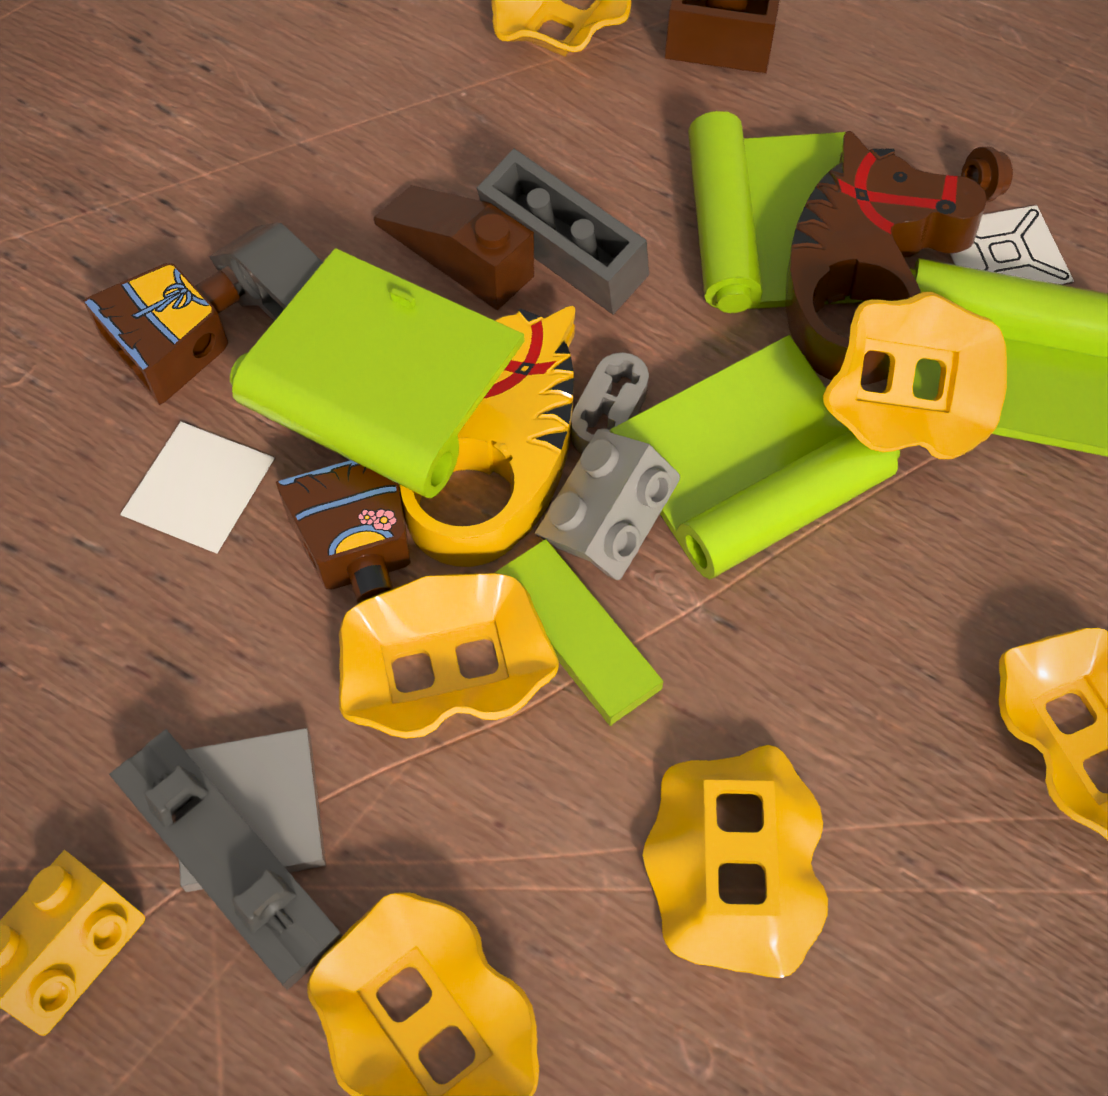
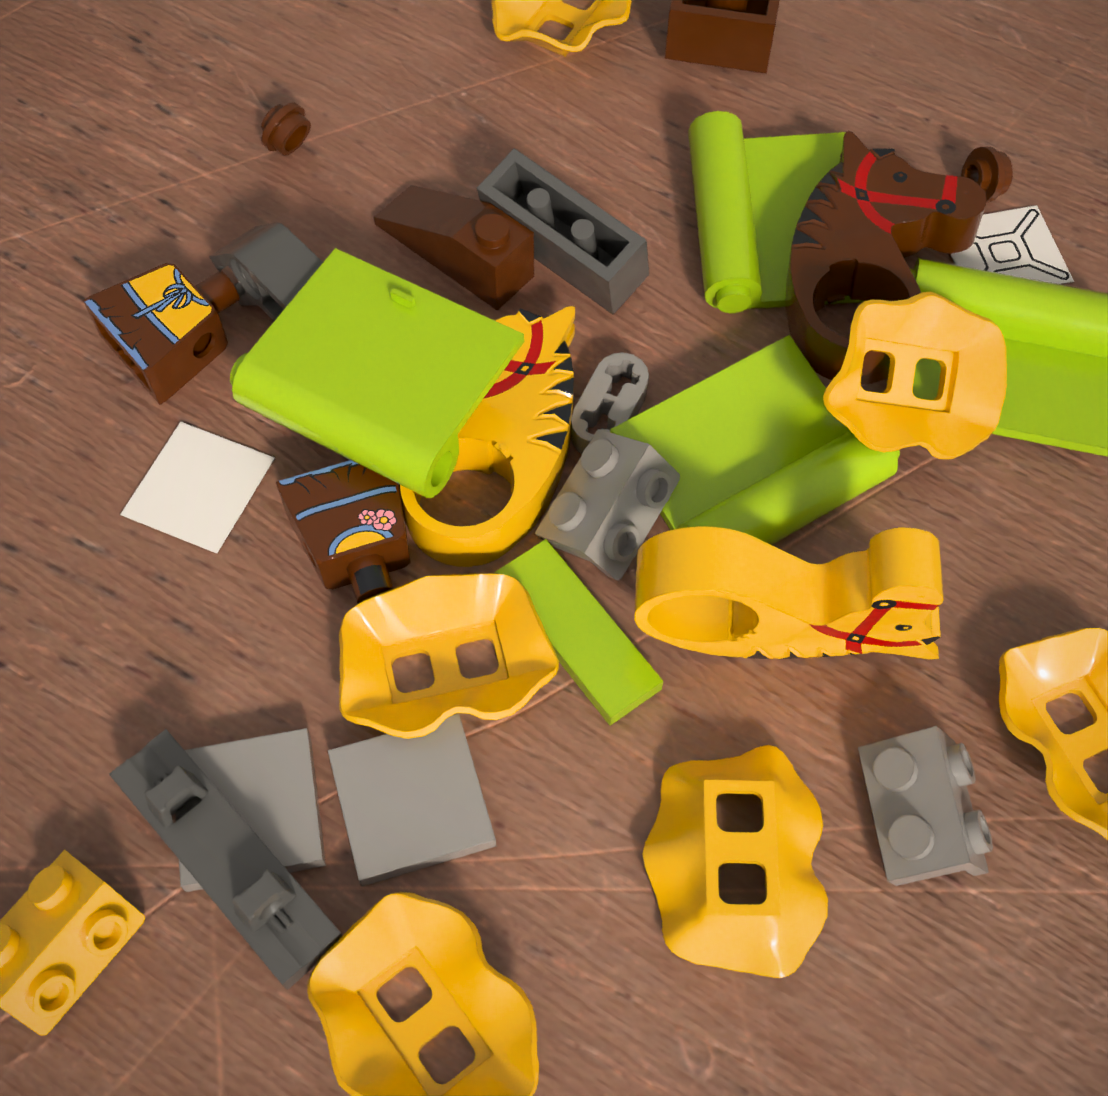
(285, 128): none -> reddish brown plate
(410, 801): none -> light grey tile
(752, 600): none -> yellow animal
(924, 806): none -> light grey bracket

